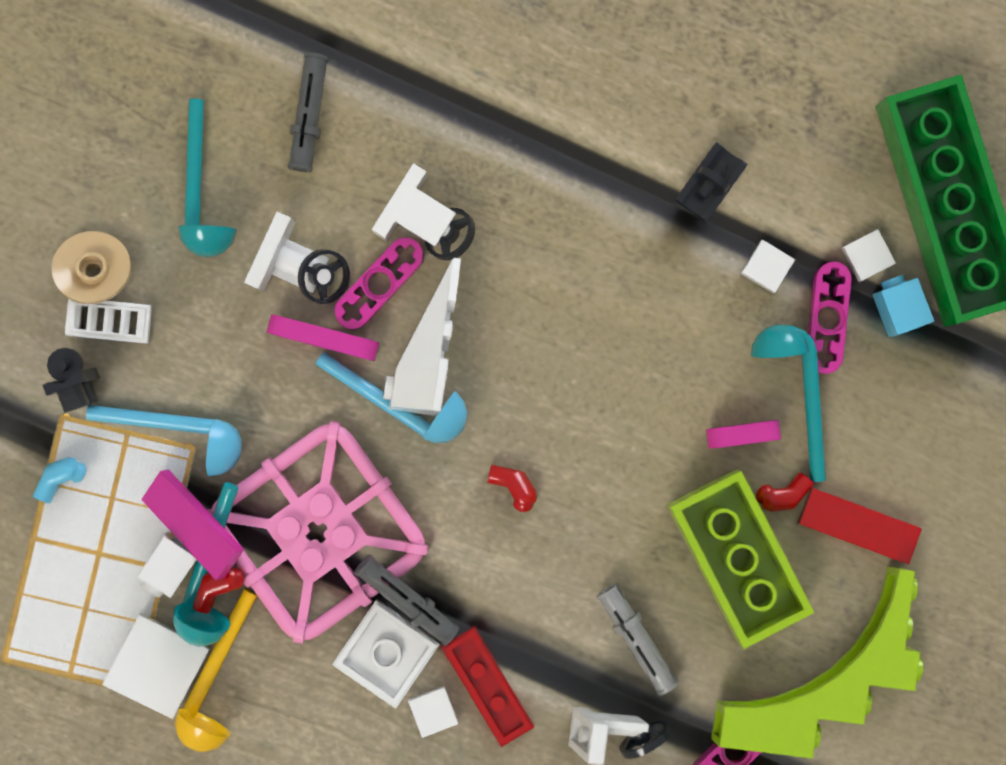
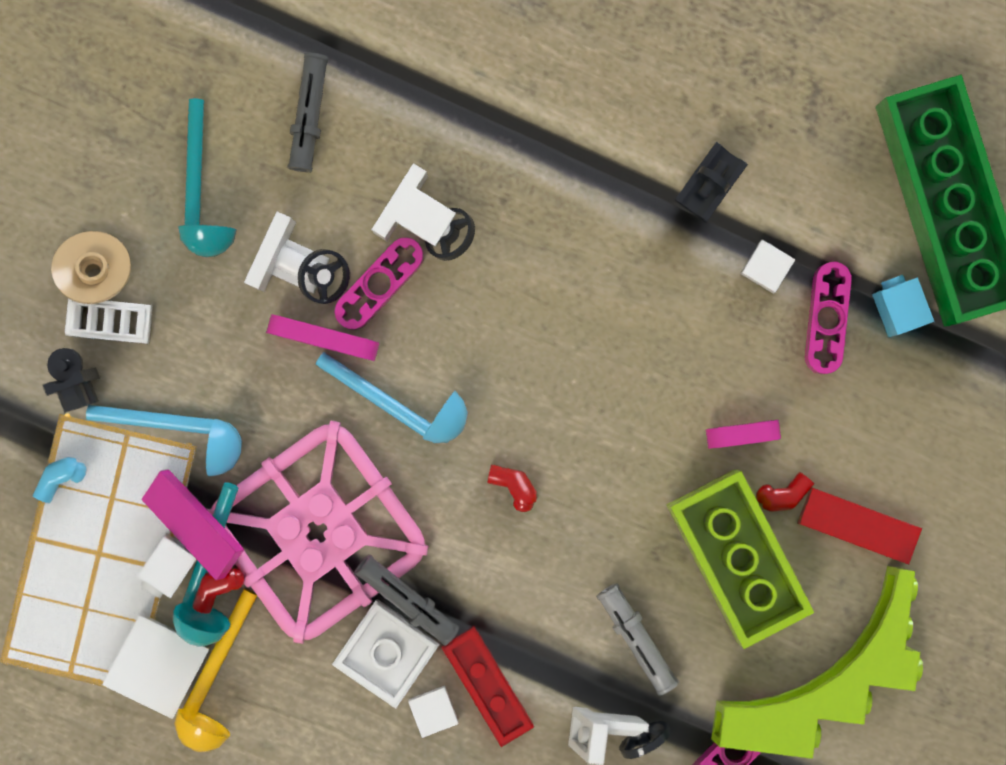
(422, 368): white wedge -> none
(792, 341): teal piece -> none
(868, 255): white tile -> none

